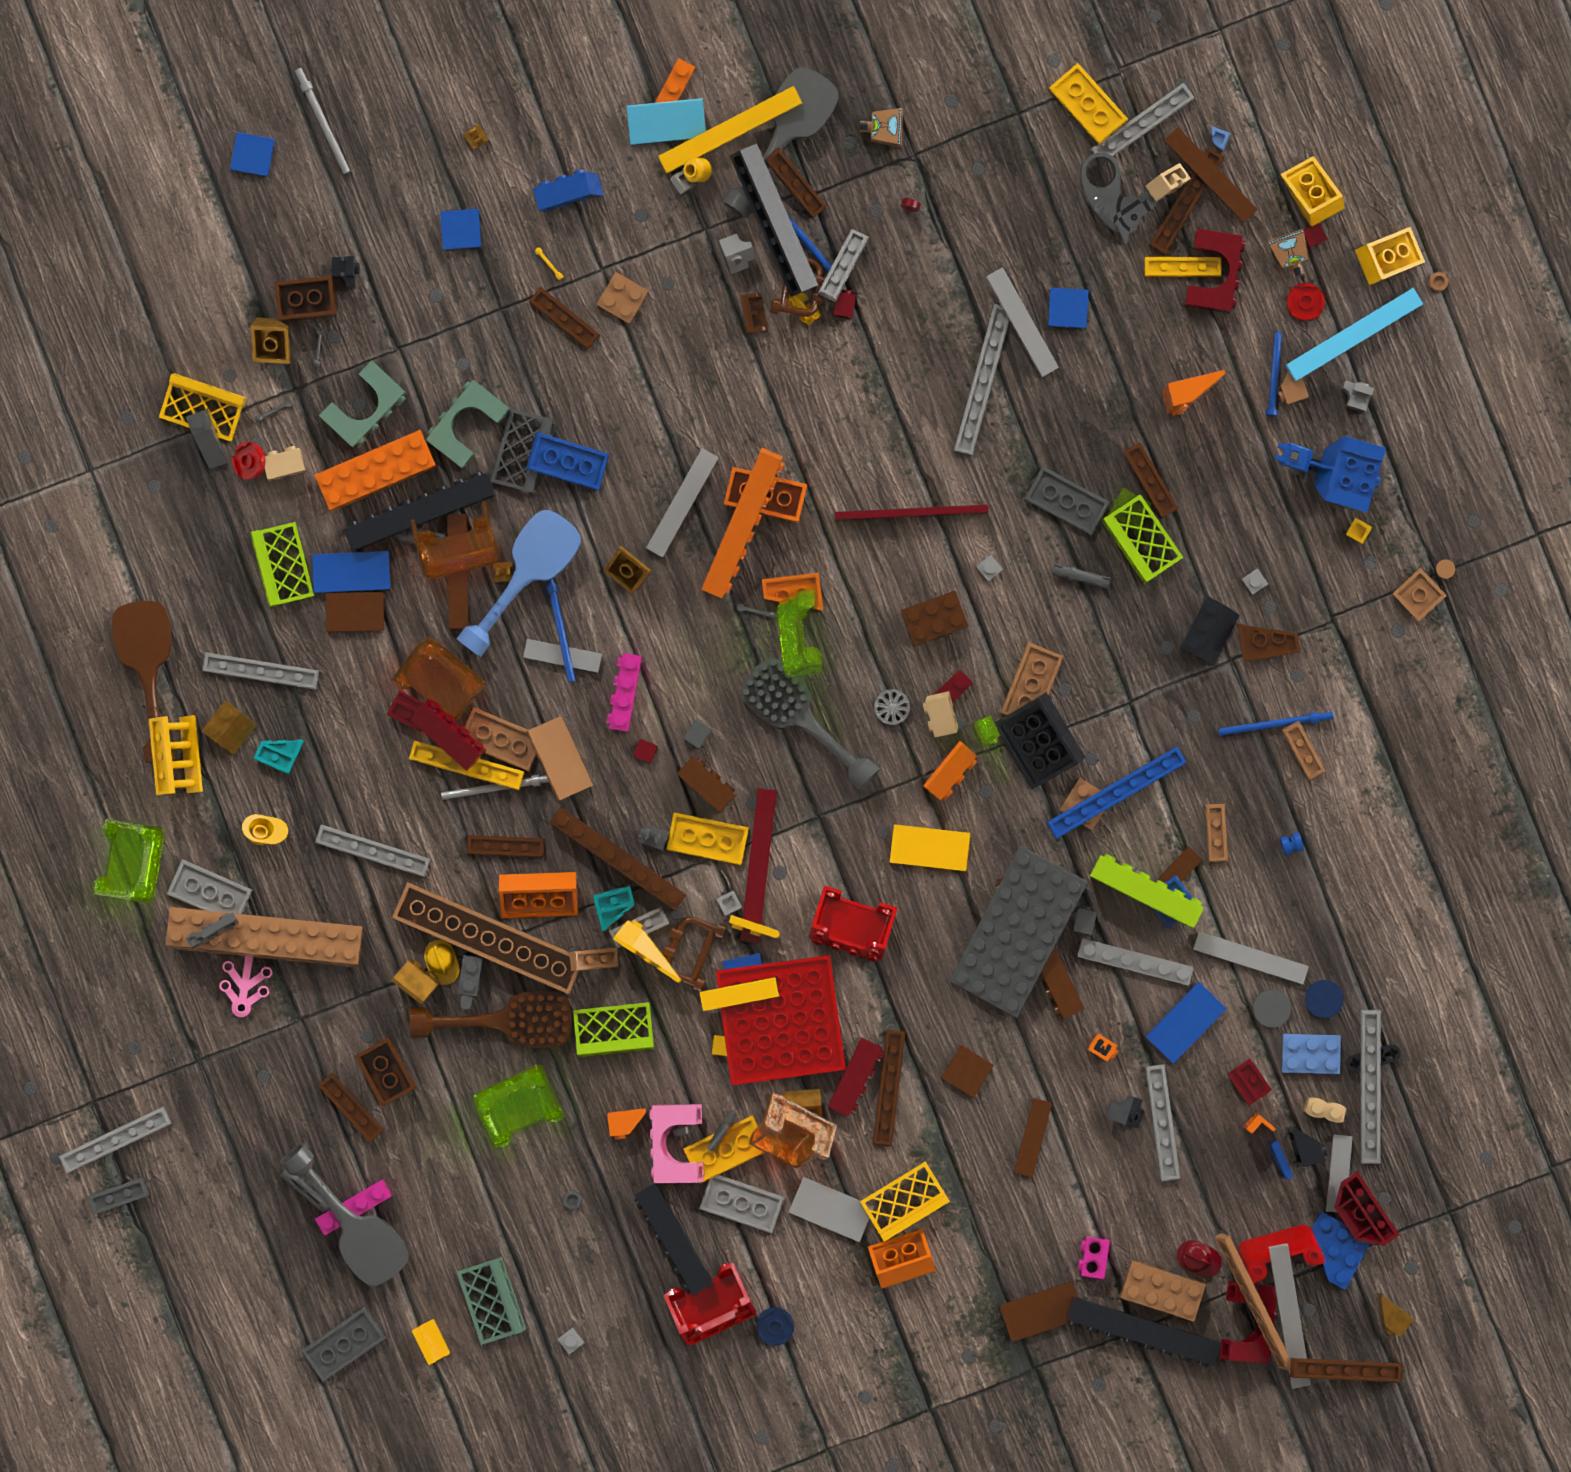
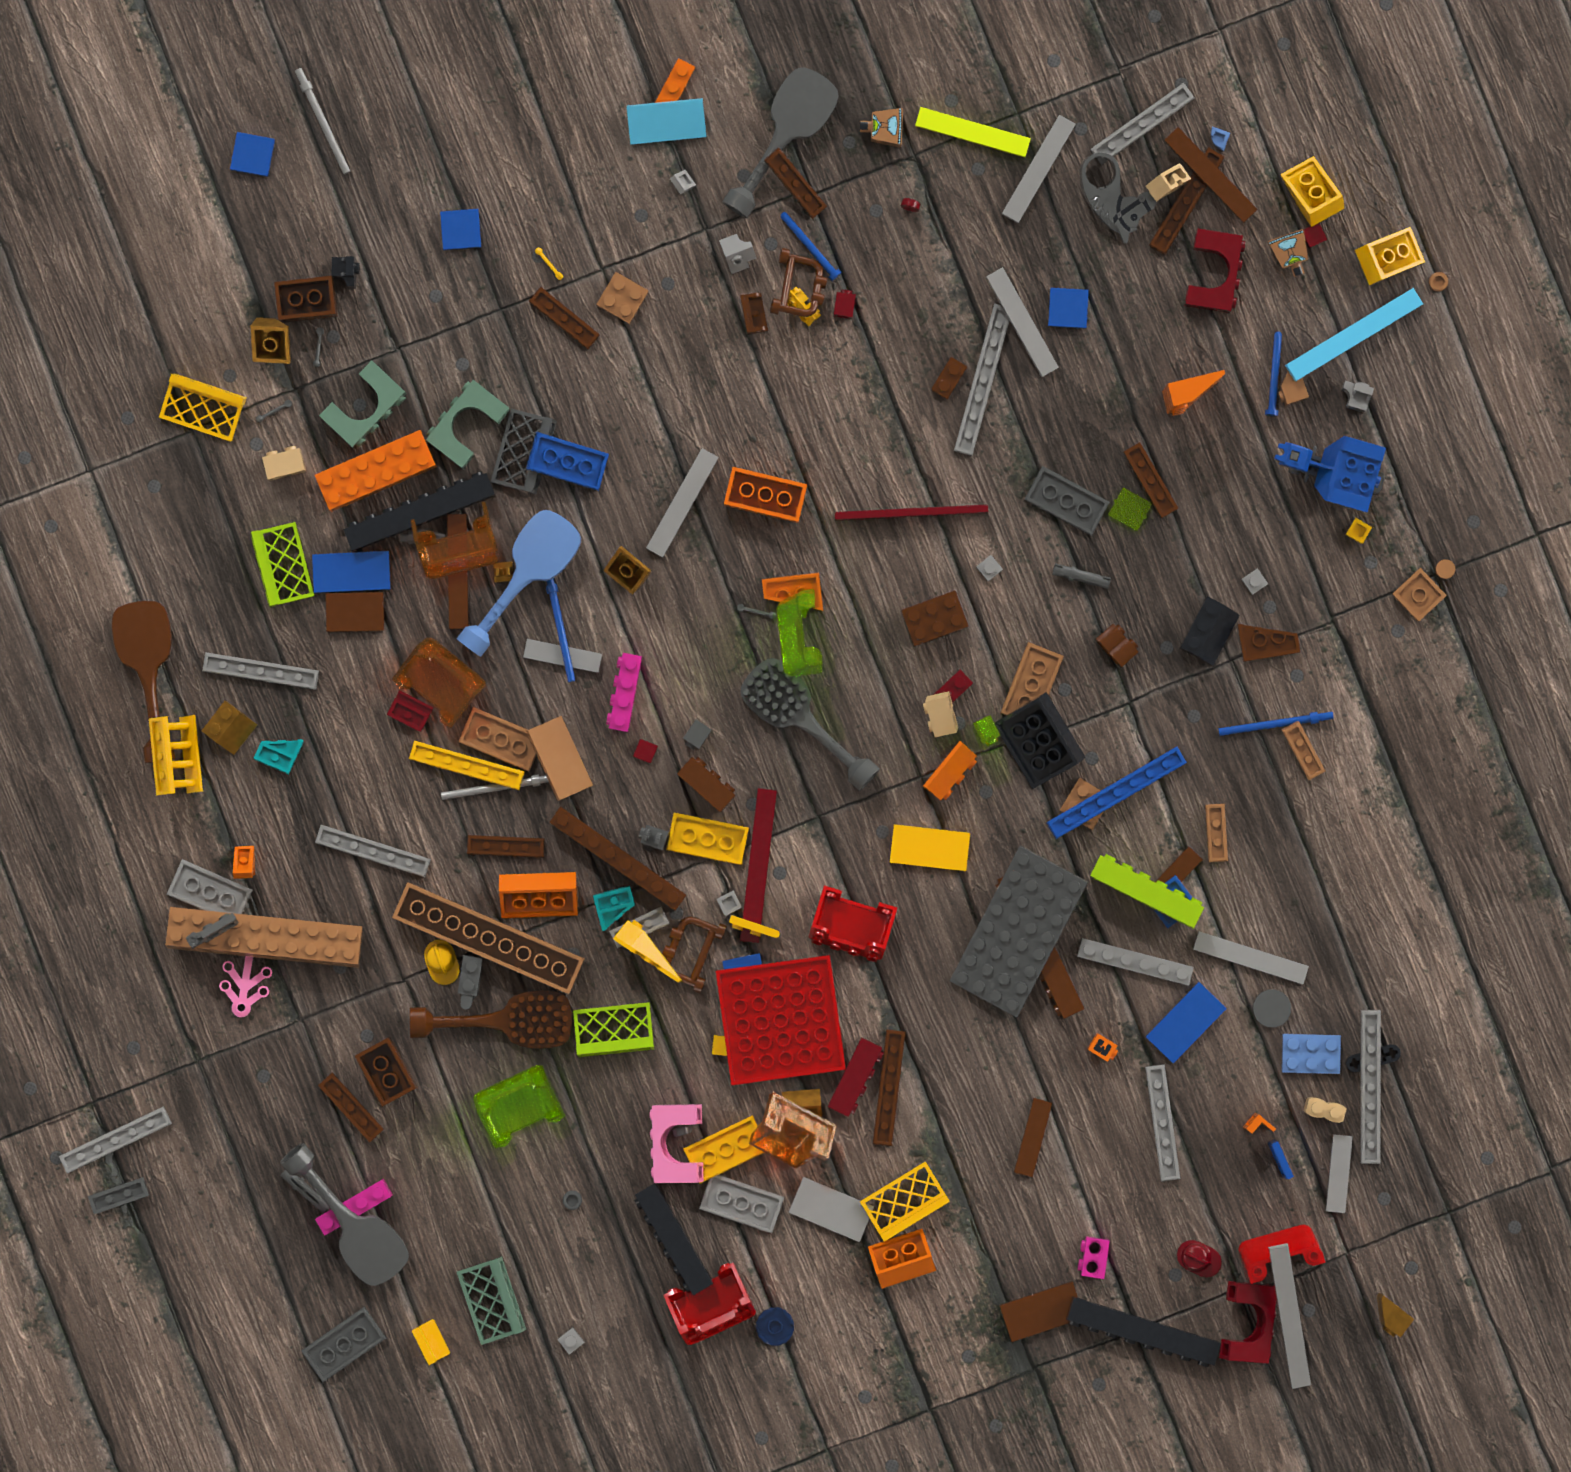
(131, 861): clear neon green windscreen -> none
(207, 438): dark grey slope -> none
(244, 862): none -> orange slope
(248, 460): red tile -> none
(264, 829): yellow piece -> none
(416, 981): pearl gold slope -> none
(448, 734): dark red brick -> none
(476, 137): pearl gold tile -> none
(567, 190): blue wedge -> none
(594, 959): medium nougat tile -> none
(623, 1122): orange slope -> none
(697, 170): yellow head -> none
(722, 1131): dark grey piece -> none
(730, 129): yellow tile -> none
(739, 994): yellow tile -> none
(741, 524): orange brick -> none
(773, 220): brick -> none
(843, 265): light grey tile -> none
(892, 707): light grey wheel -> none
(949, 378): none -> reddish brown plate
(967, 1071): reddish brown tile -> none
(972, 132): none -> neon yellow tile
(1038, 169): none -> light grey tile
(1084, 920): dark grey brick -> none
(1088, 104): yellow tile -> none
(1117, 645): none -> reddish brown brick
(1126, 1112): black brick -> none
(1127, 547): lime fence -> none
(1162, 1290): medium nougat brick -> none
(1182, 267): yellow tile -> none
(1249, 1082): dark red plate -> none
(1254, 1301): medium nougat tile -> none
(1291, 844): blue wheel -> none
(1305, 302): red tile -> none
(1305, 1148): black slope -> none
(1324, 998): dark blue tile -> none
(1339, 1249): blue plate -> none
(1345, 1370): reddish brown tile -> none
(1363, 1212): dark red wedge -> none

